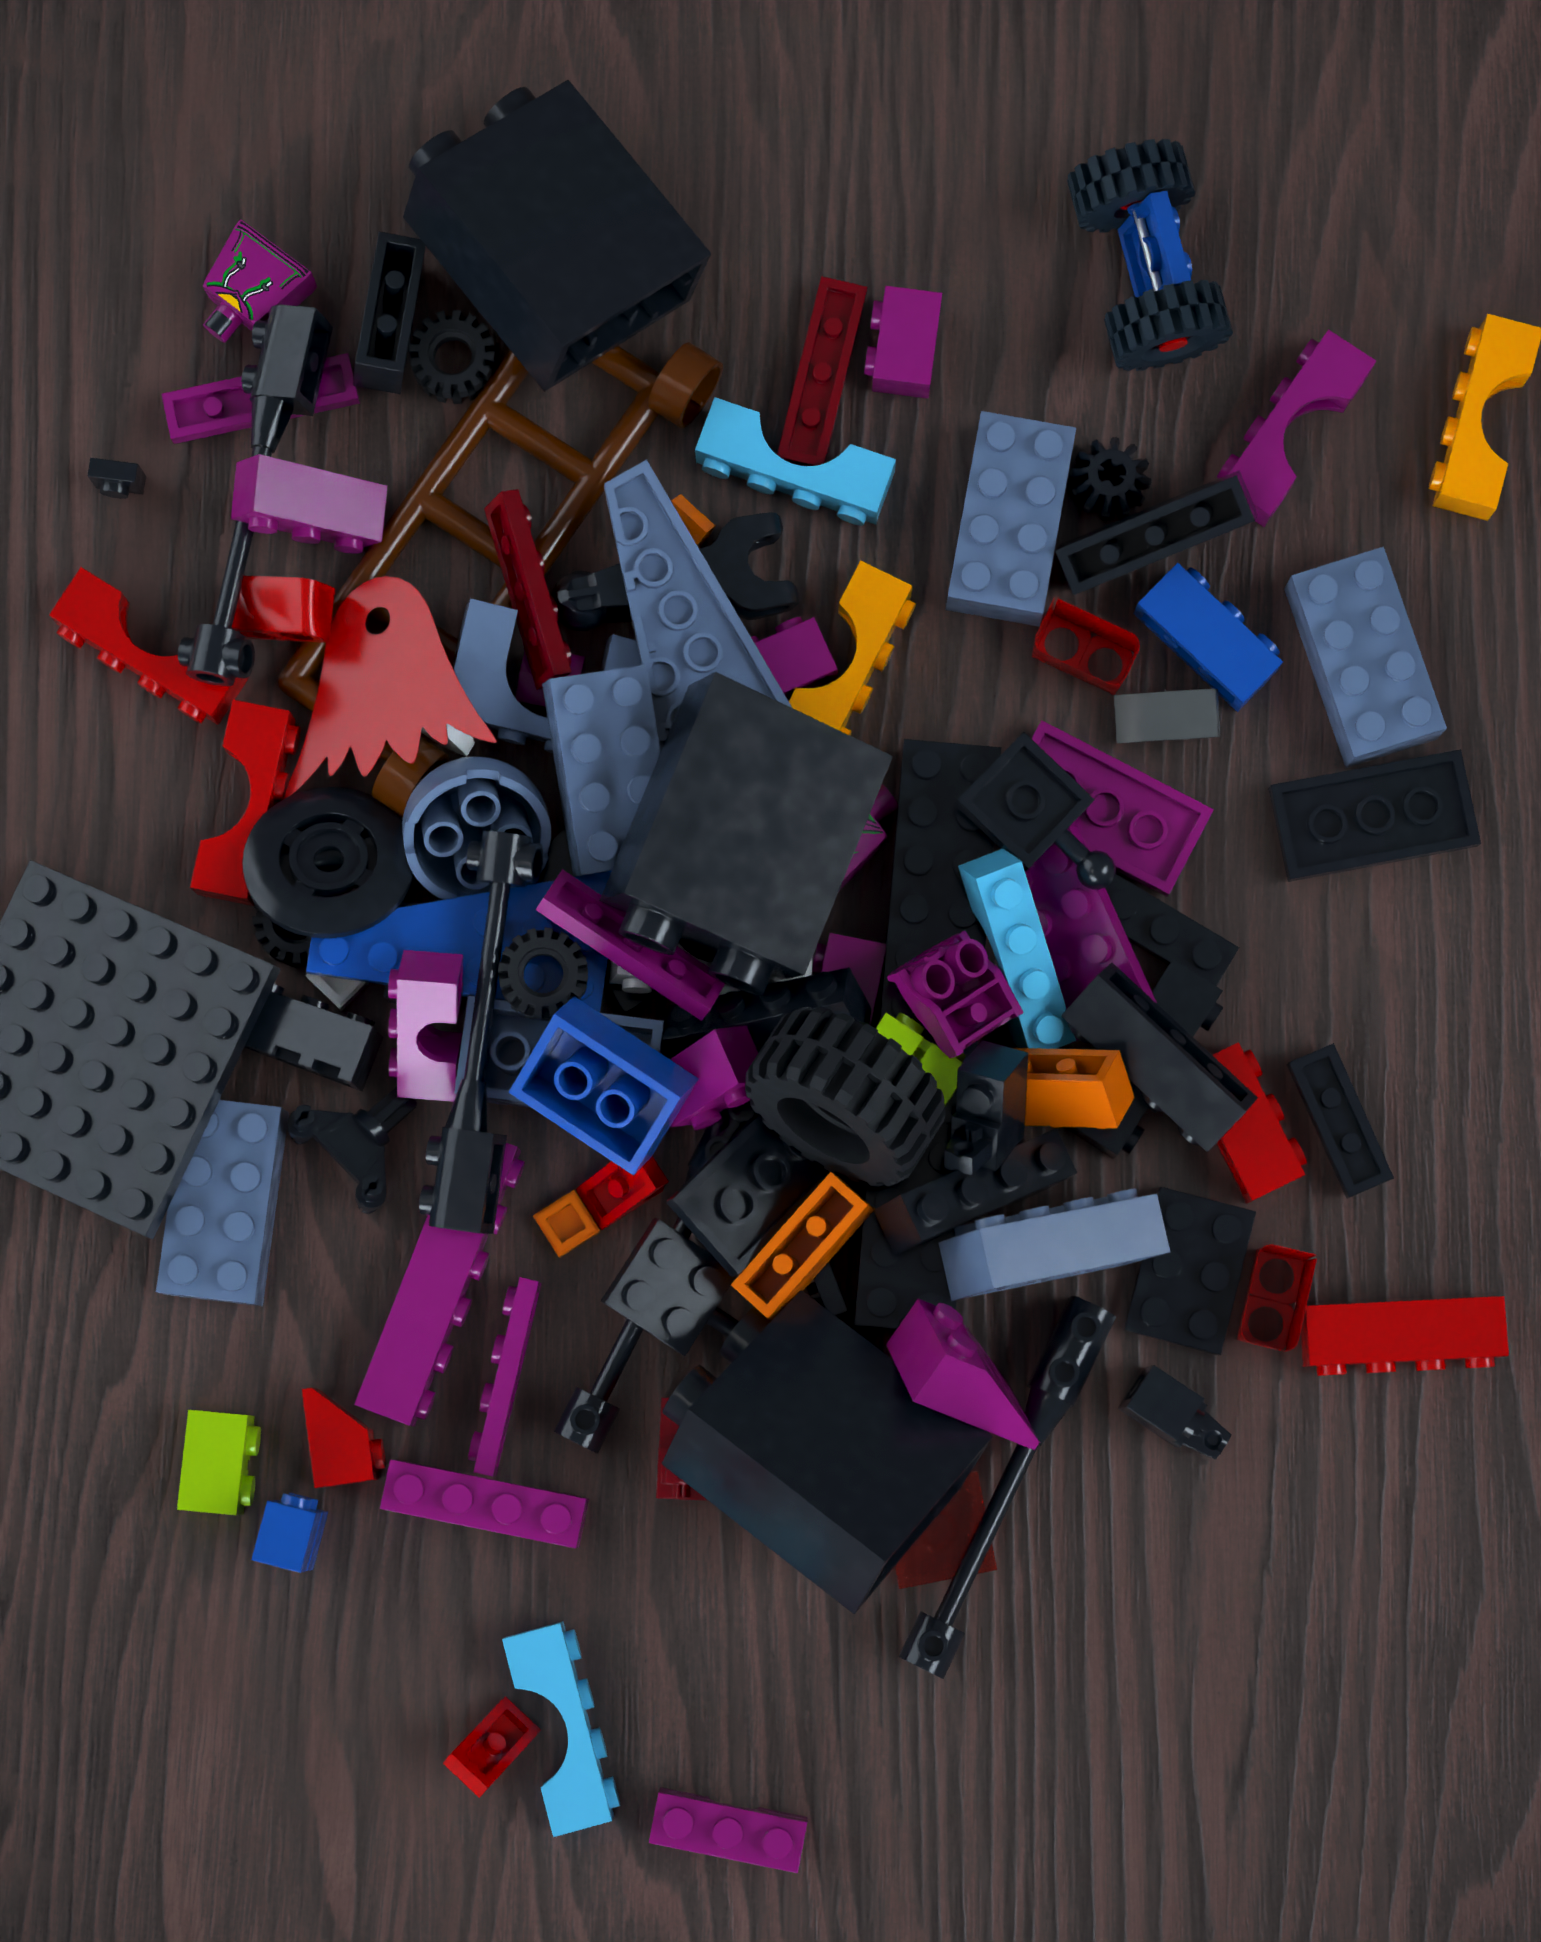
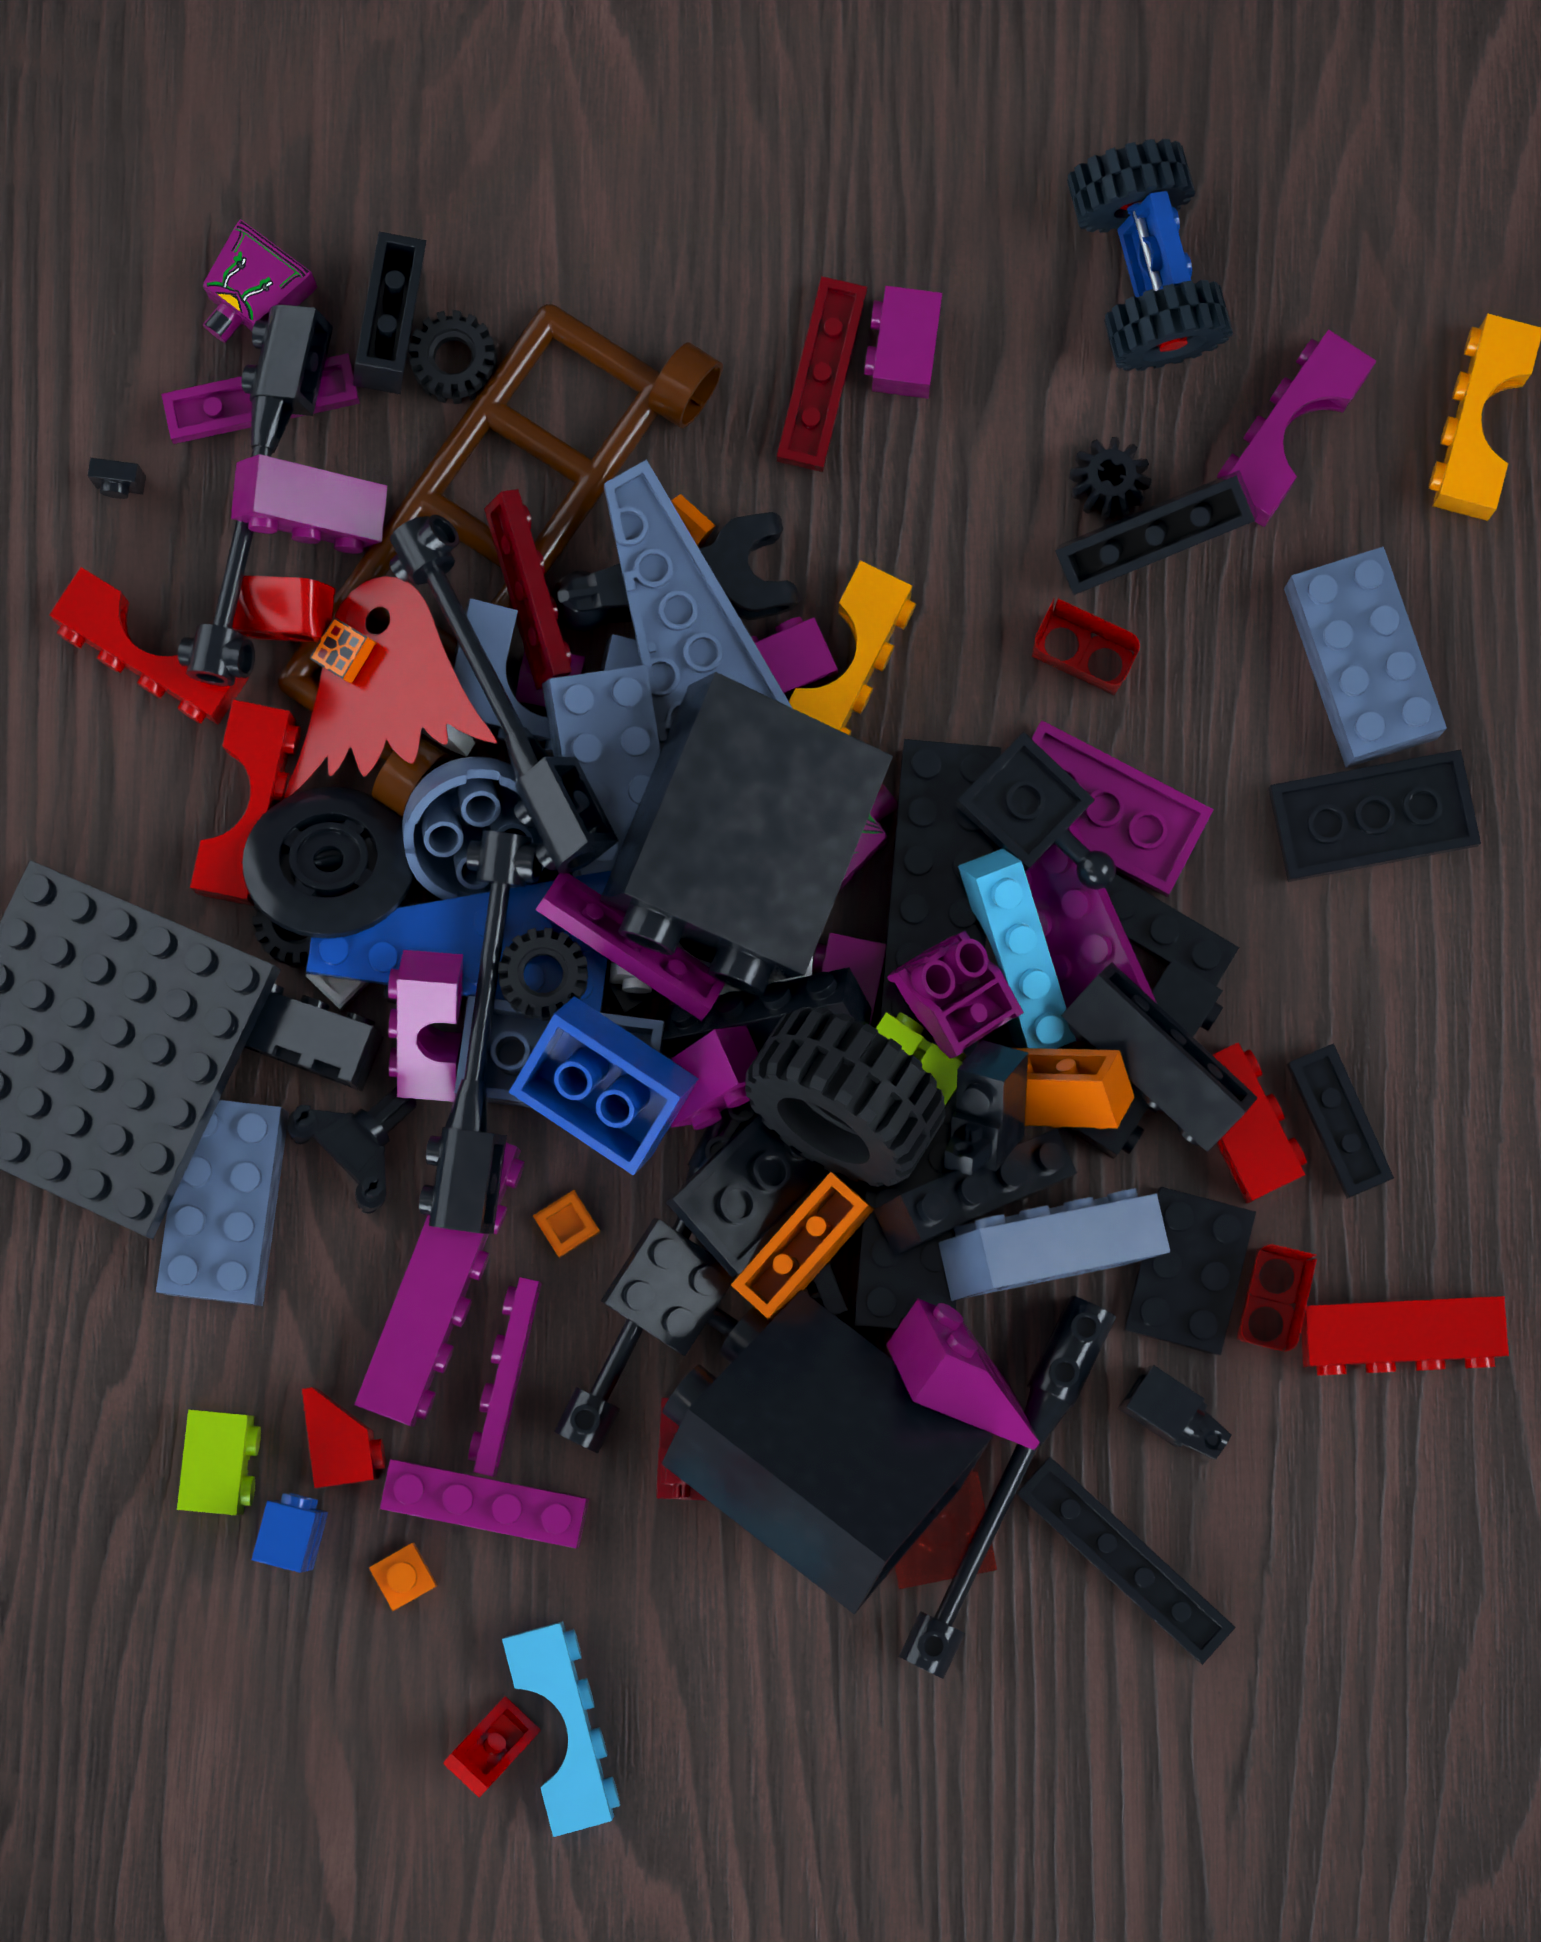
(342, 650): none -> tile
(403, 1576): none -> orange plate
(551, 789): none -> black bar
(553, 231): black brick -> none
(615, 1192): red slope -> none
(728, 1831): magenta arch -> none
(849, 484): medium azure arch -> none
(1010, 518): sand blue brick -> none
(1125, 1560): none -> black plate
(1167, 716): dark grey slope -> none
(1209, 635): blue brick -> none

